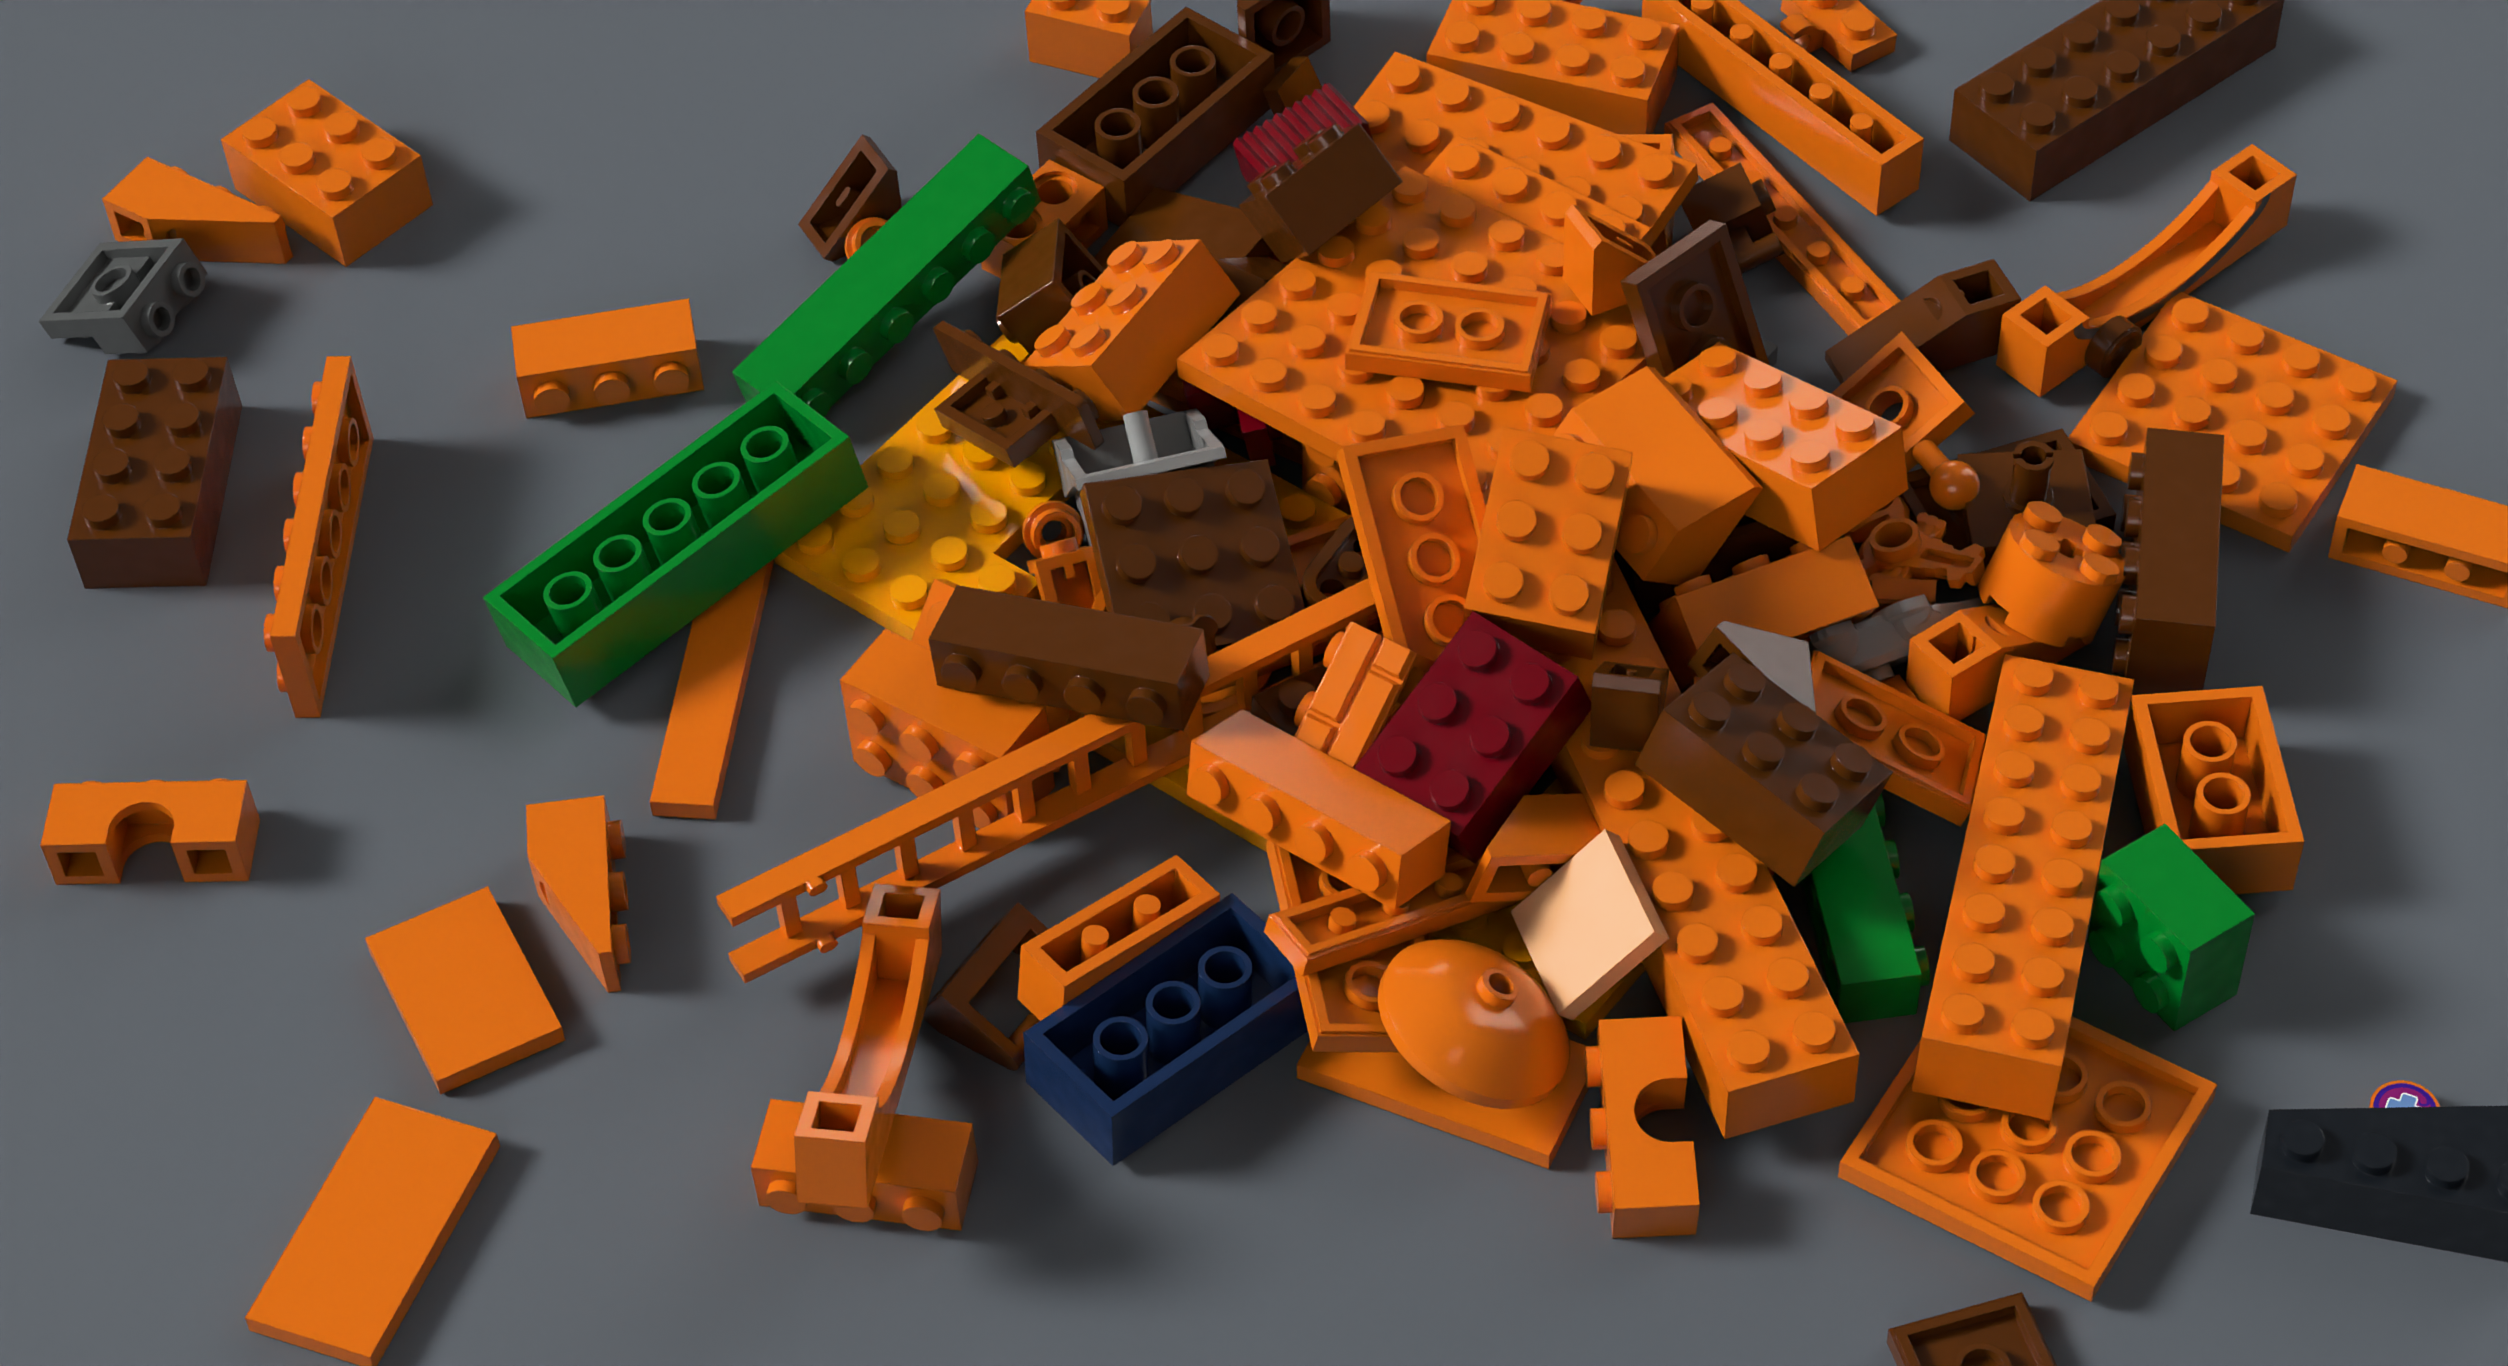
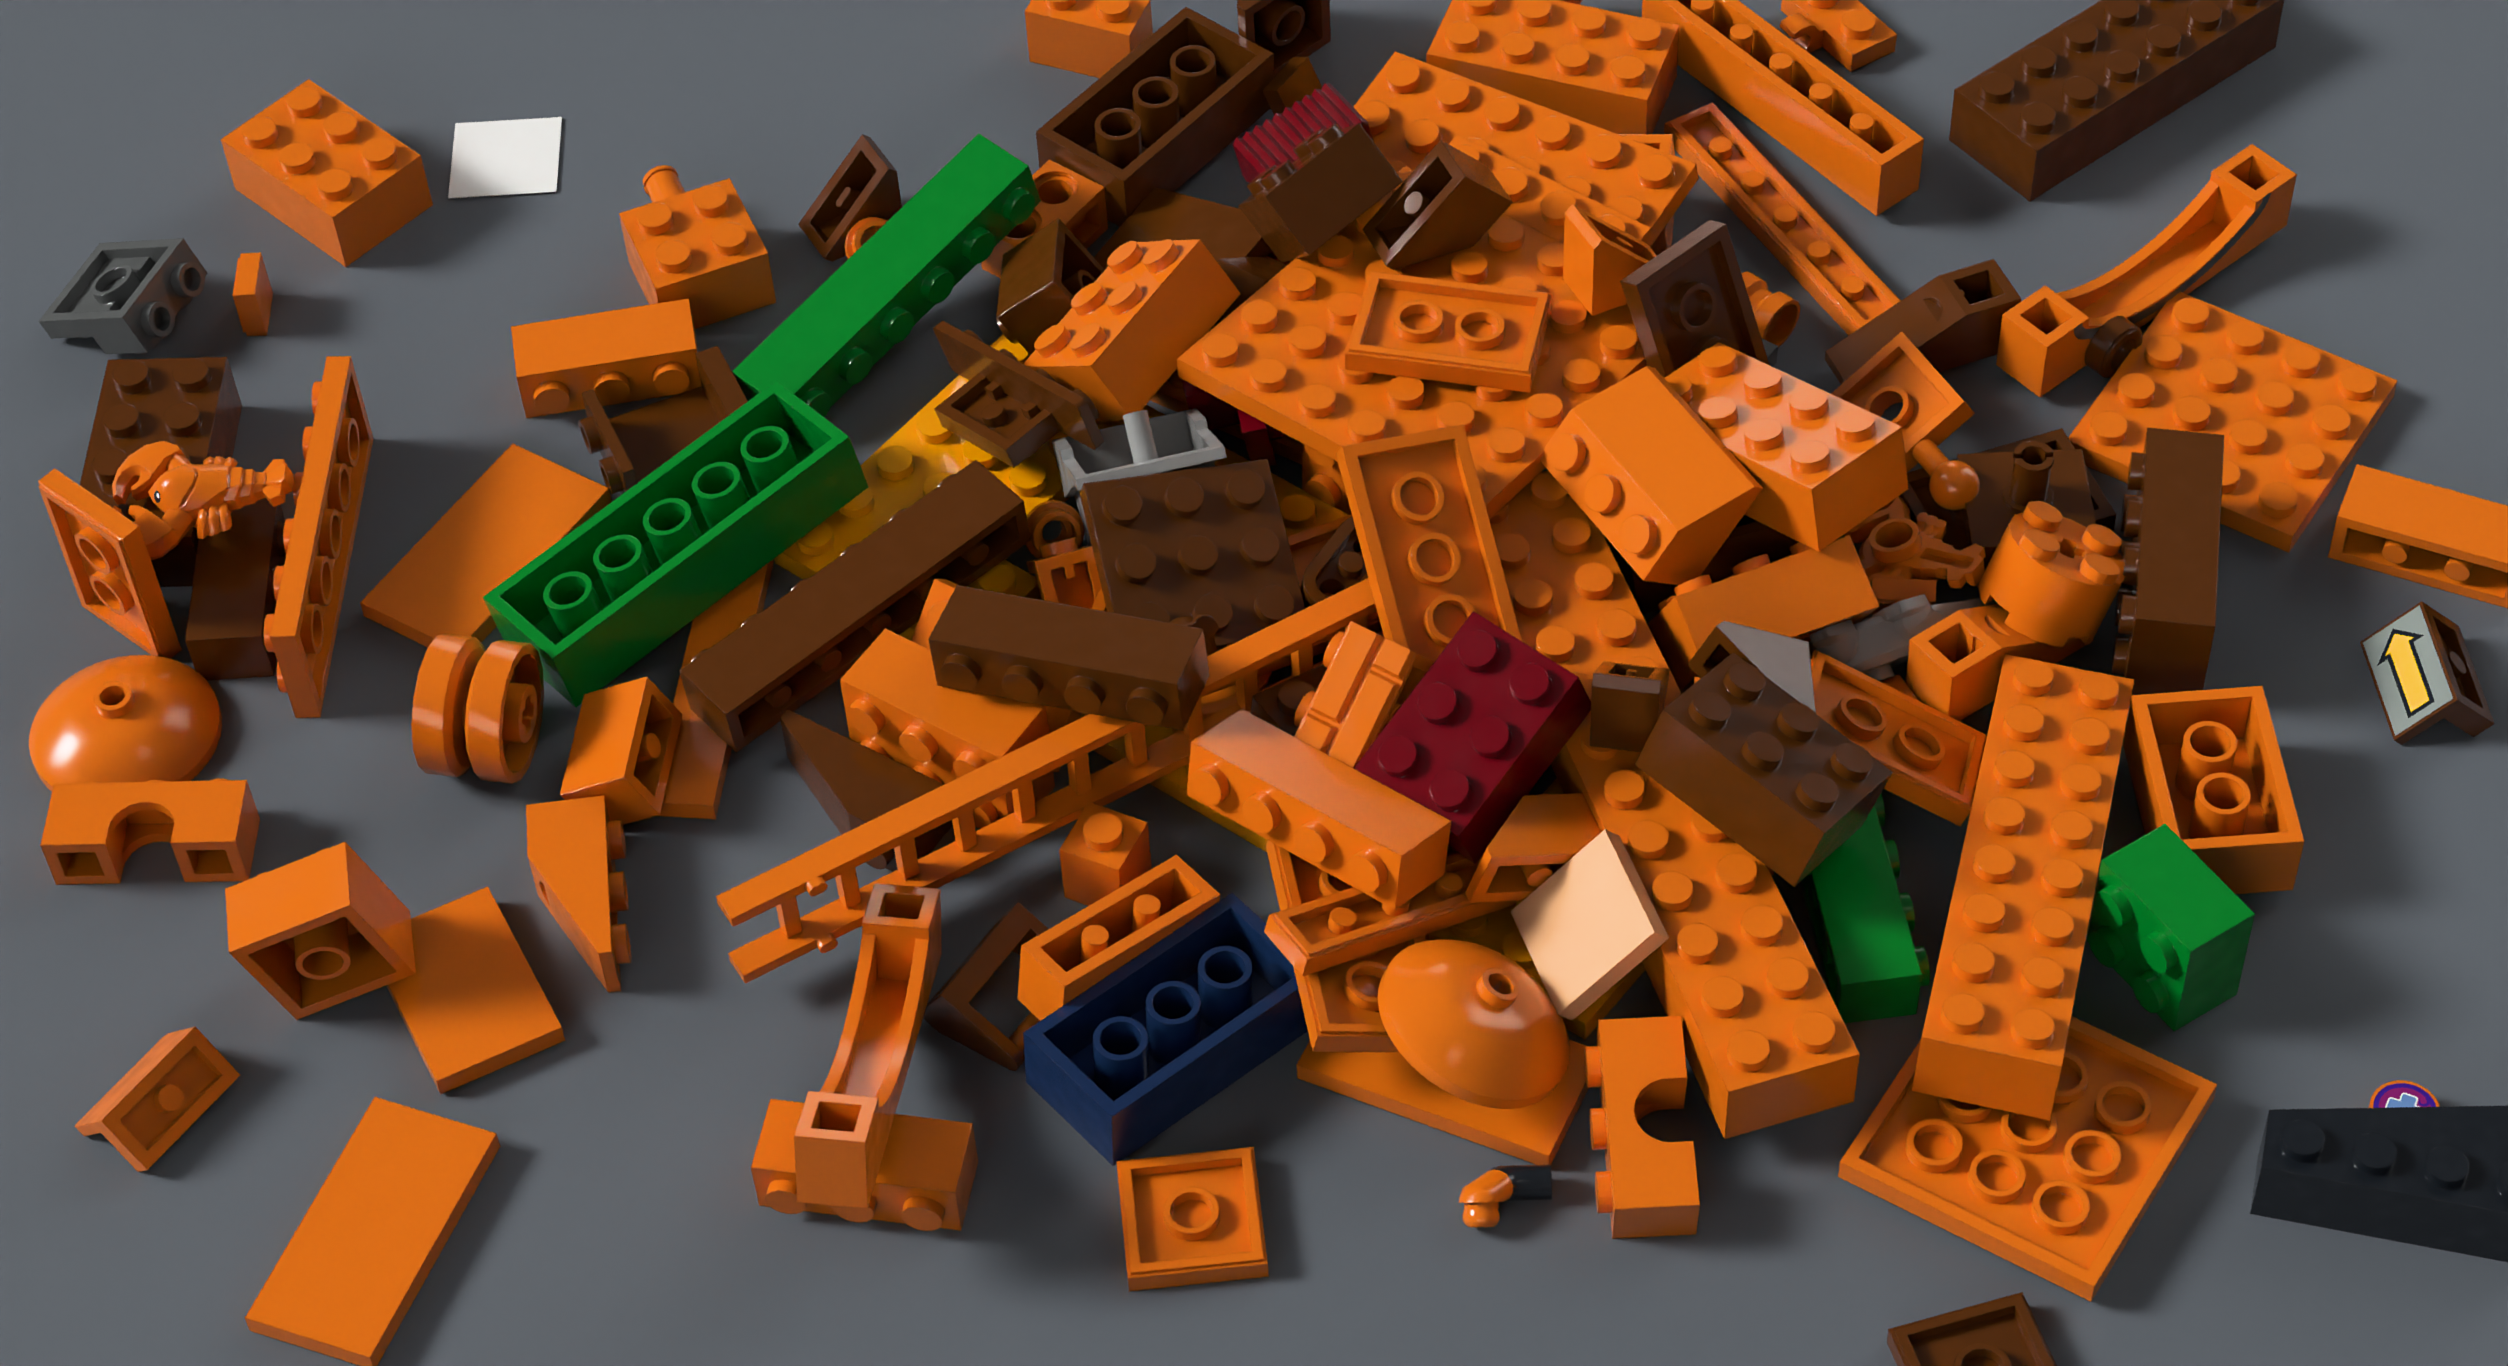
(109, 565): none -> orange tile
(126, 723): none -> orange dish
(160, 1097): none -> orange panel
(192, 493): none -> orange animal
(214, 222): orange slope -> none
(235, 594): none -> reddish brown brick
(252, 294): none -> orange tile
(319, 931): none -> orange brick
(477, 708): none -> orange wheel
(480, 542): none -> orange tile
(505, 157): none -> white sticker
(623, 749): none -> orange brick
(653, 434): none -> reddish brown panel
(697, 248): none -> orange brick
(835, 615): none -> reddish brown brick
(855, 781): none -> reddish brown slope
(1103, 853): none -> orange brick
(1192, 1219): none -> orange tile
(1437, 209): none -> reddish brown slope
(1503, 1184): none -> arm
(1549, 540): orange brick -> none
(1743, 208): reddish brown brick -> none
(1774, 313): none -> orange wheel
(2425, 675): none -> panel

